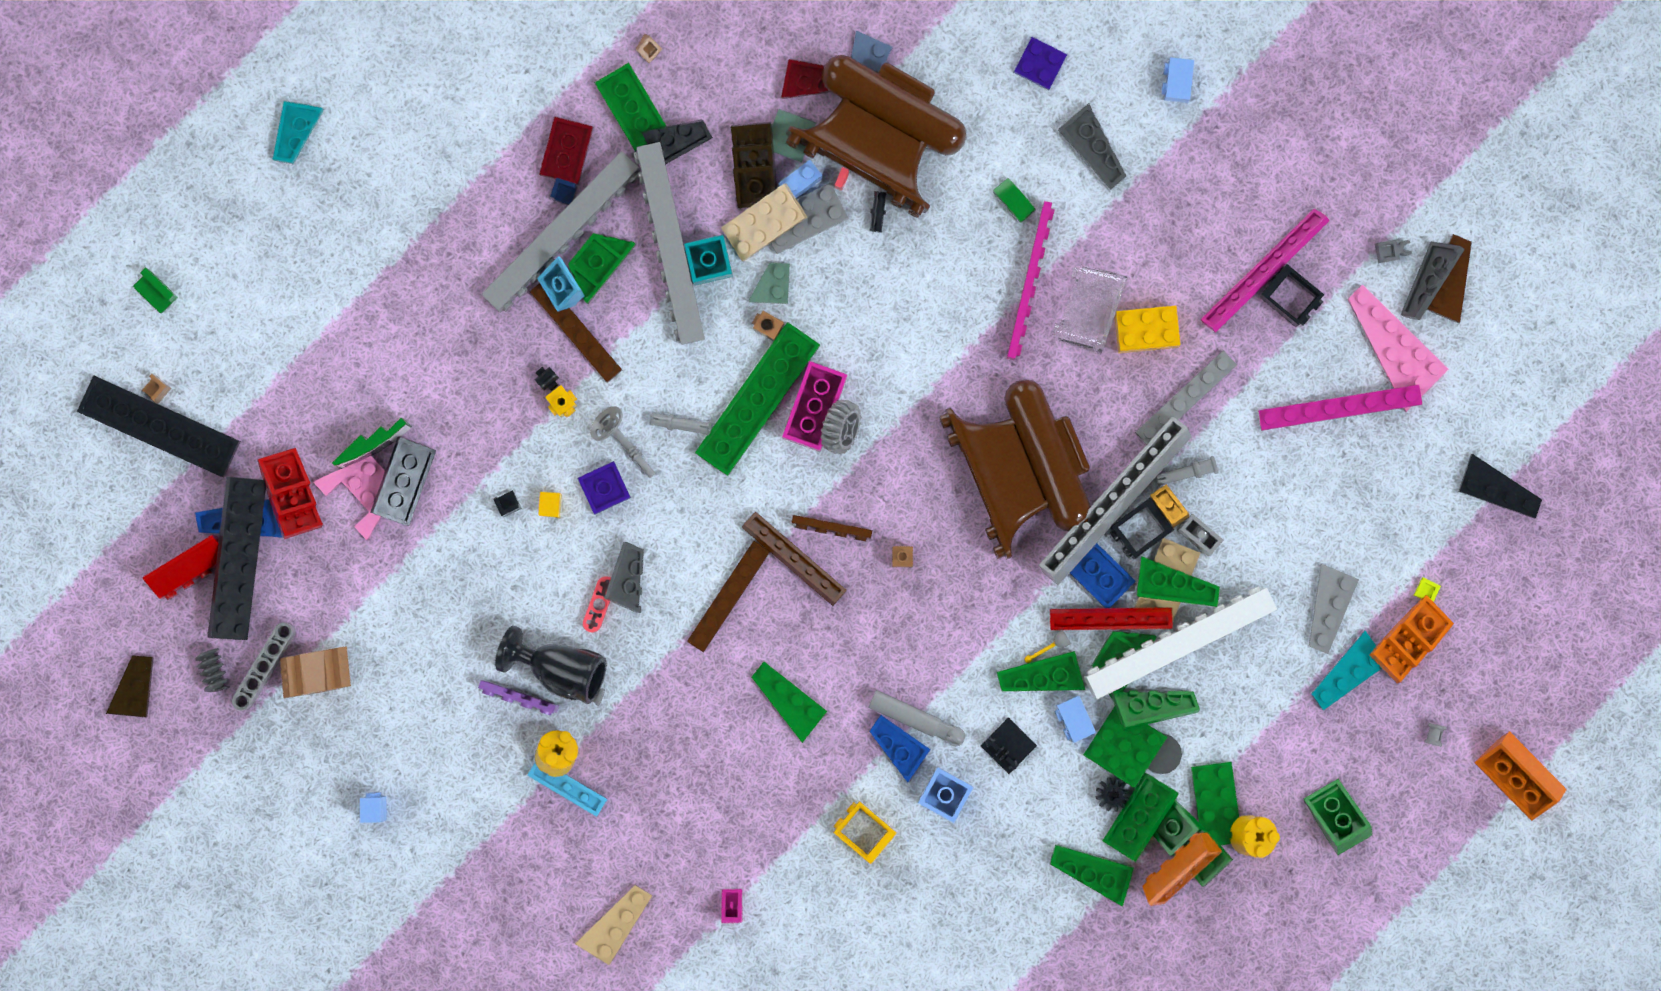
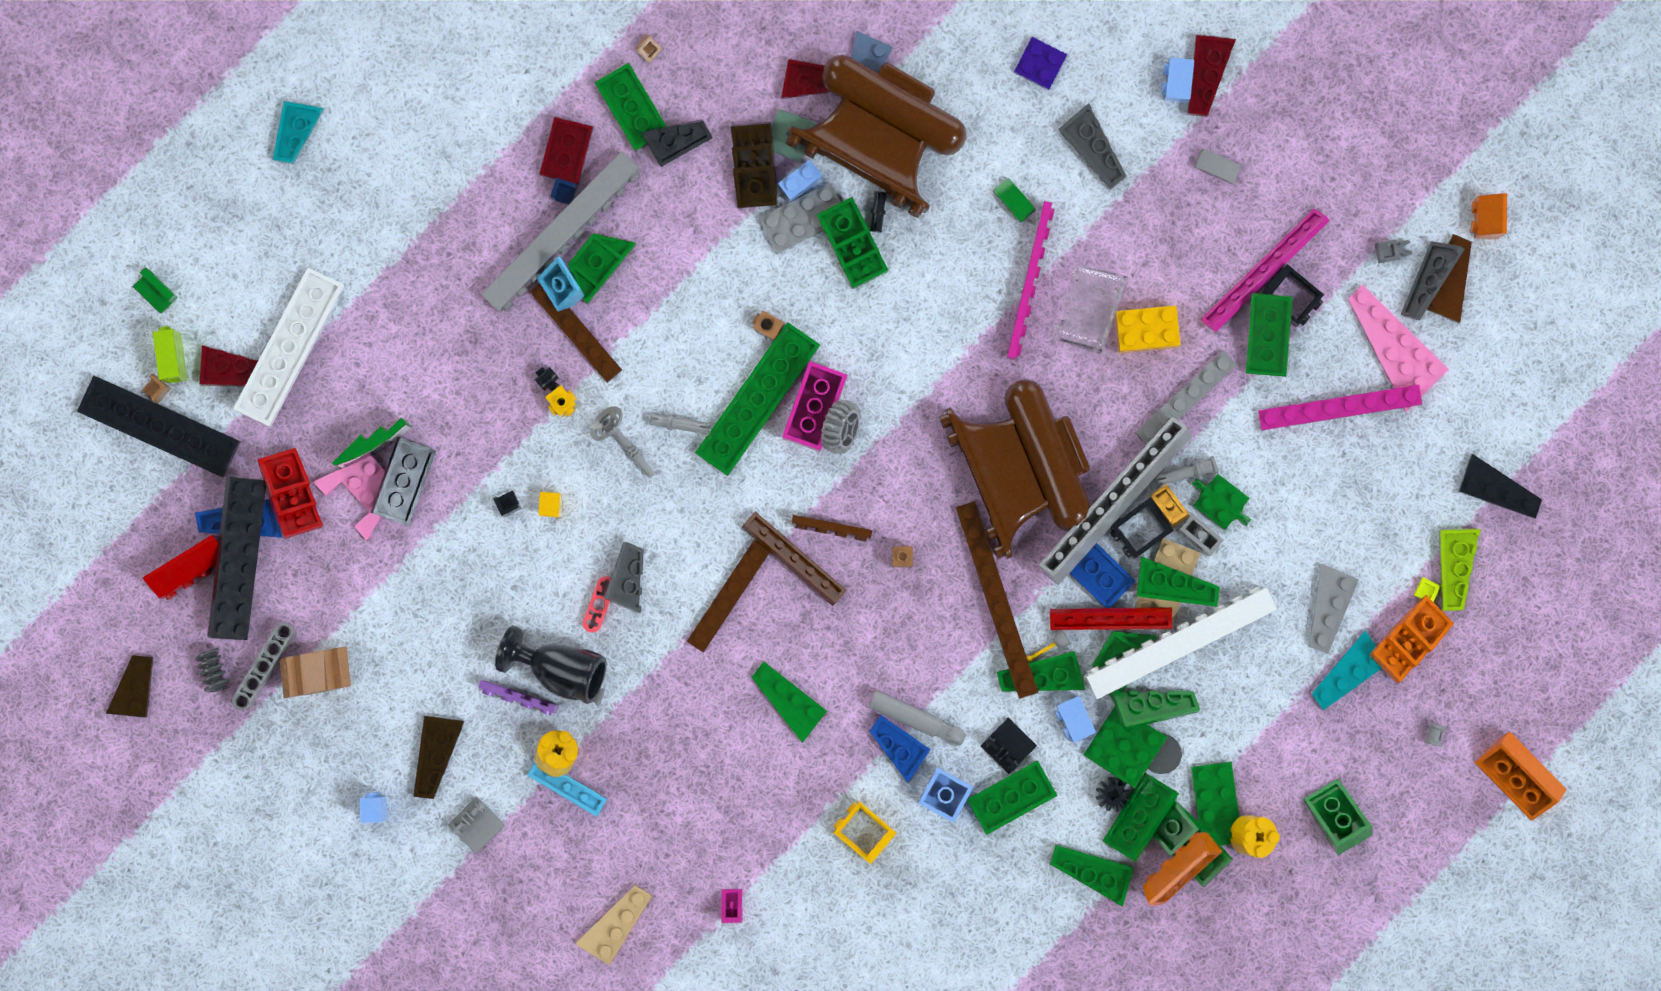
(169, 355): none -> lime brick
(224, 368): none -> dark red wing
(289, 347): none -> white plate
(436, 748): none -> dark brown wing
(476, 825): none -> light grey hinge
(604, 488): dark purple plate -> none
(670, 243): light grey brick -> none
(708, 260): teal brick -> none
(764, 222): tan plate -> none
(773, 285): sand green wing -> none
(841, 180): coral tile -> none
(852, 242): none -> green slope
(996, 600): none -> reddish brown plate
(1012, 797): none -> green plate
(1210, 61): none -> dark red wing
(1217, 166): none -> light grey slope
(1221, 501): none -> green plate
(1269, 334): none -> green plate
(1456, 563): none -> lime wing
(1489, 216): none -> orange slope

